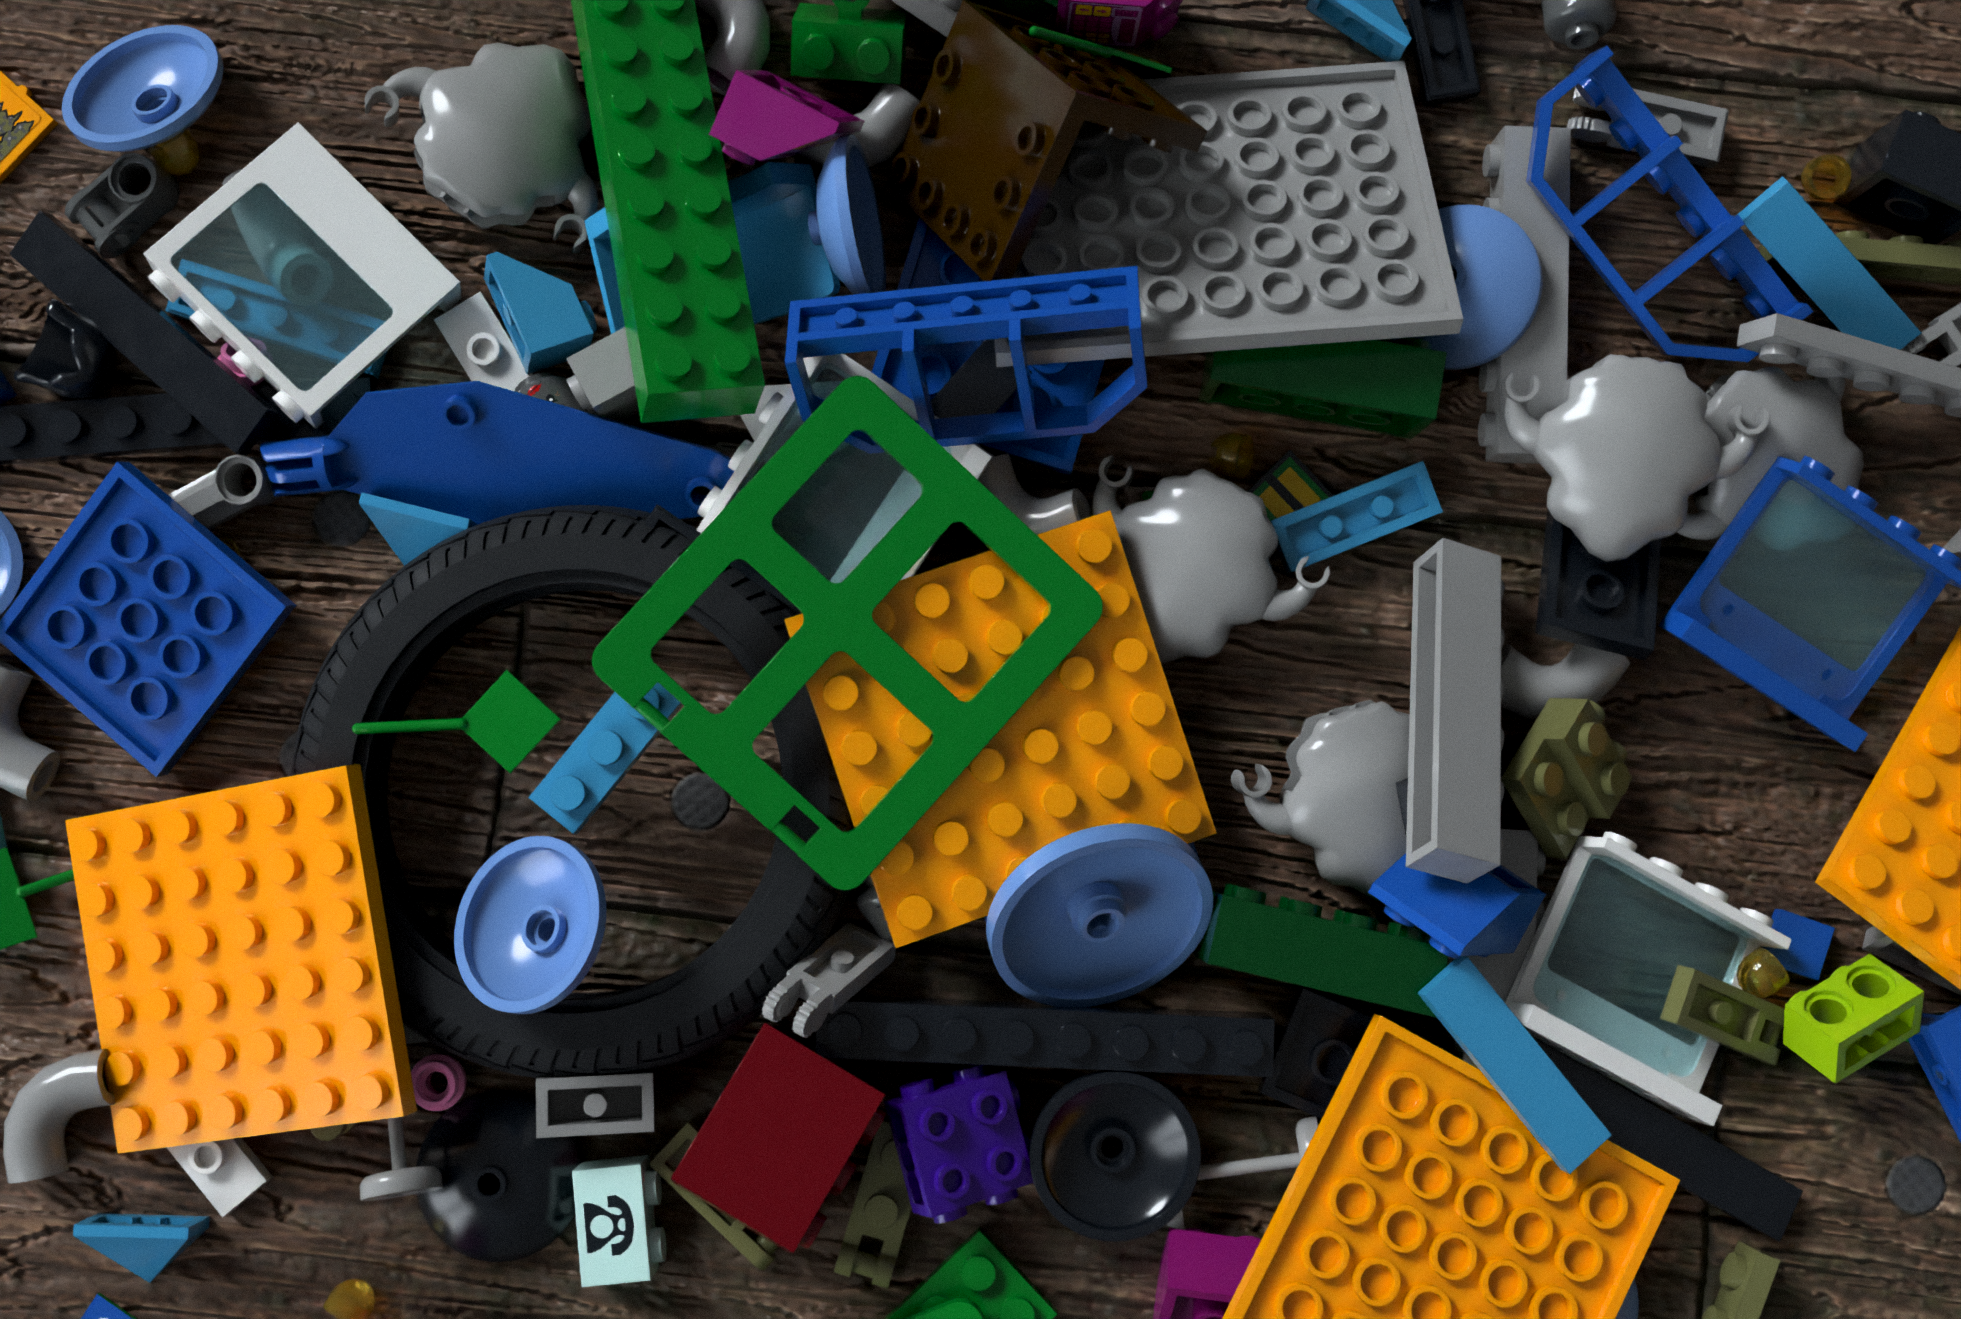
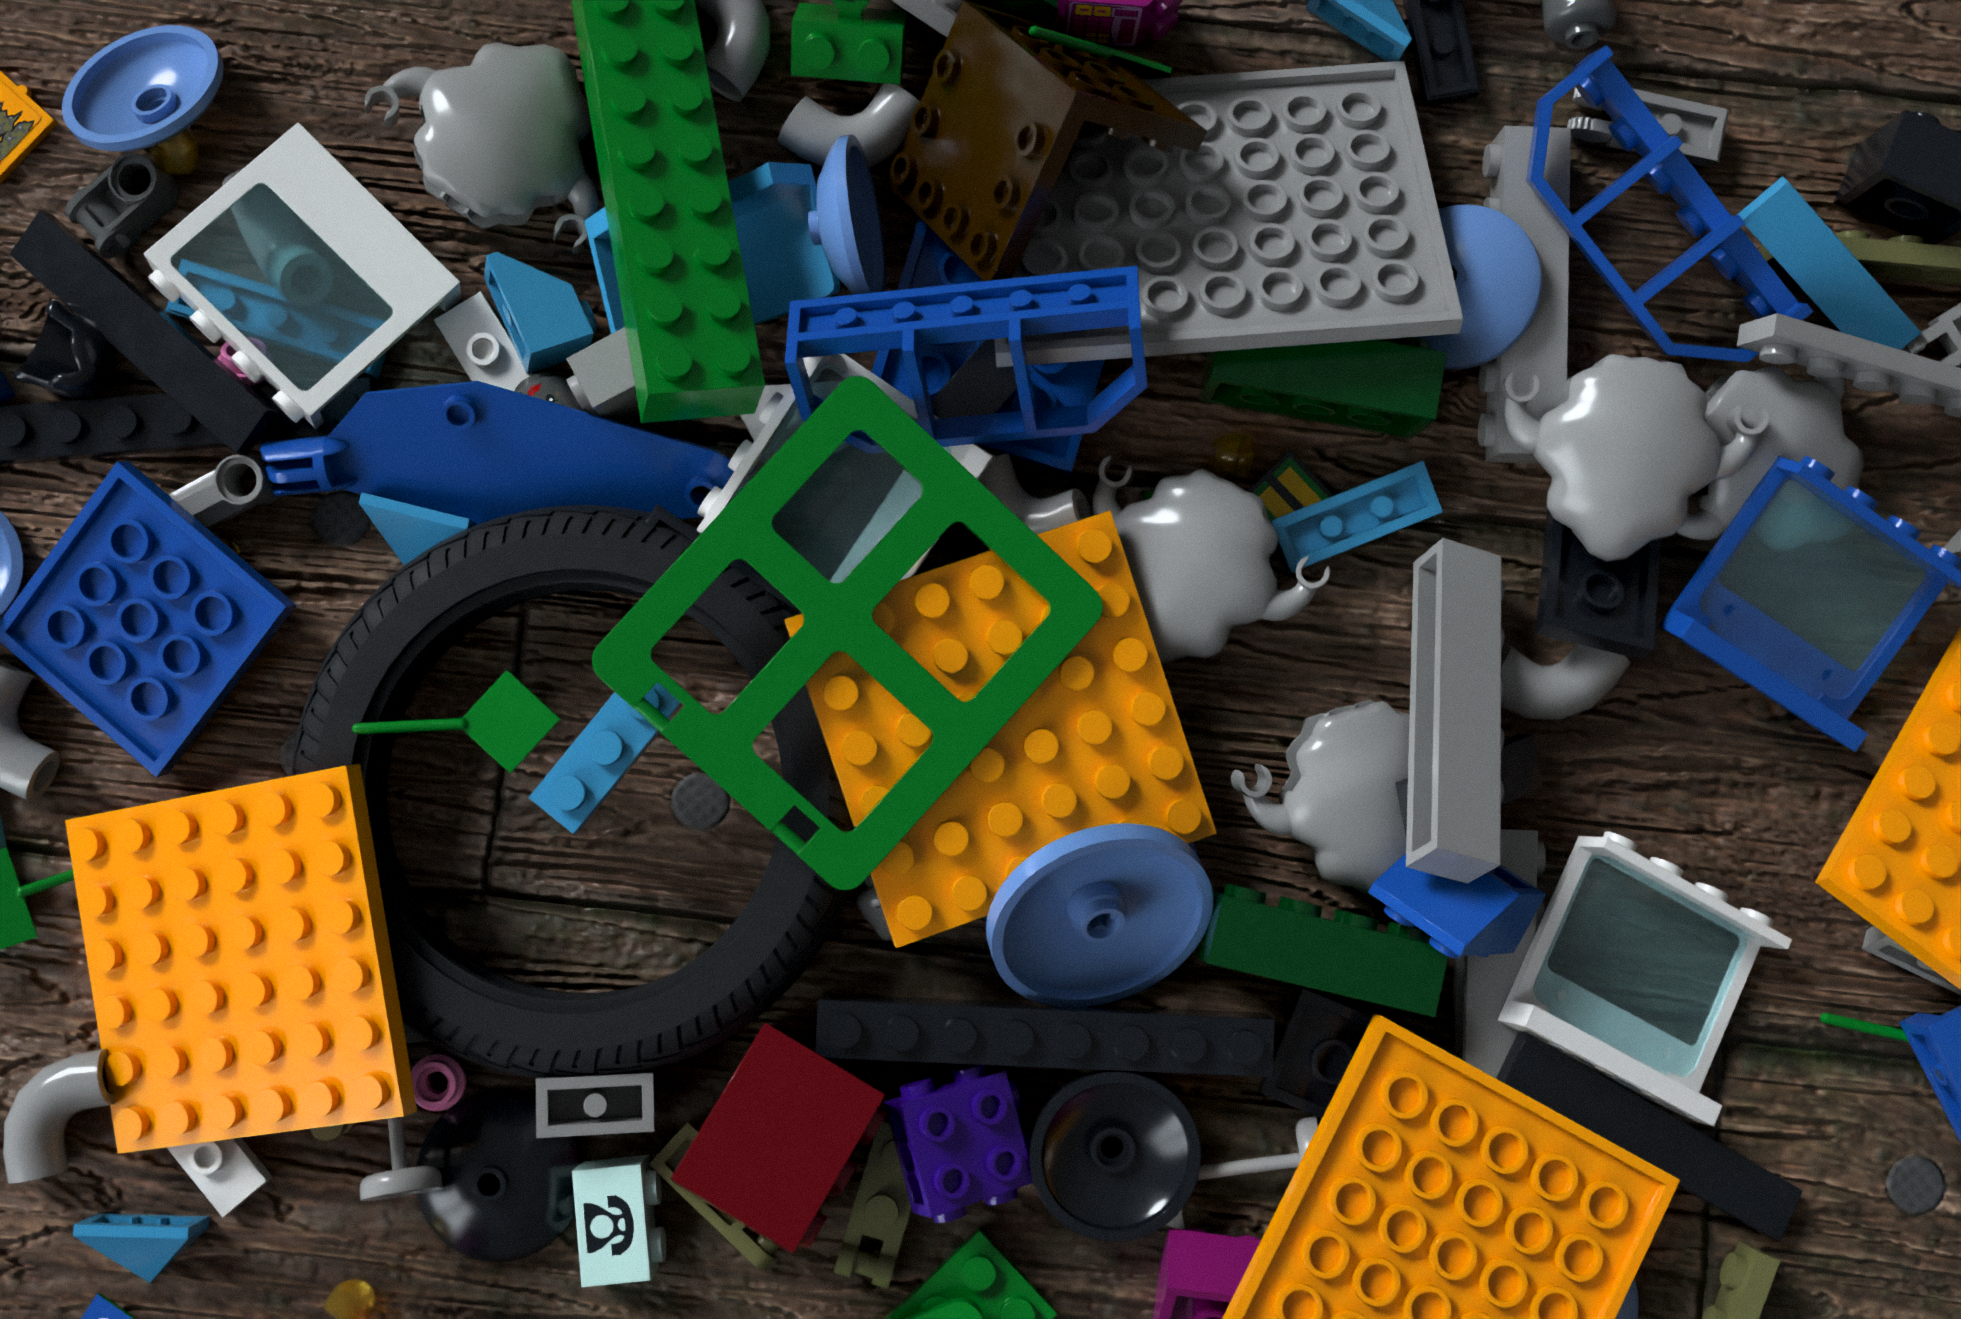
(509, 919): medium blue dish -> none
(776, 119): magenta slope -> none
(829, 977): light grey hinge -> none
(1514, 1064): dark azure tile -> none
(1566, 773): olive plate -> none
(1724, 1014): olive plate -> none
(1761, 973): clear yellow hinge -> none
(1808, 943): blue tile -> none
(1827, 165): clear yellow hinge -> none
(1852, 1017): lime brick -> none

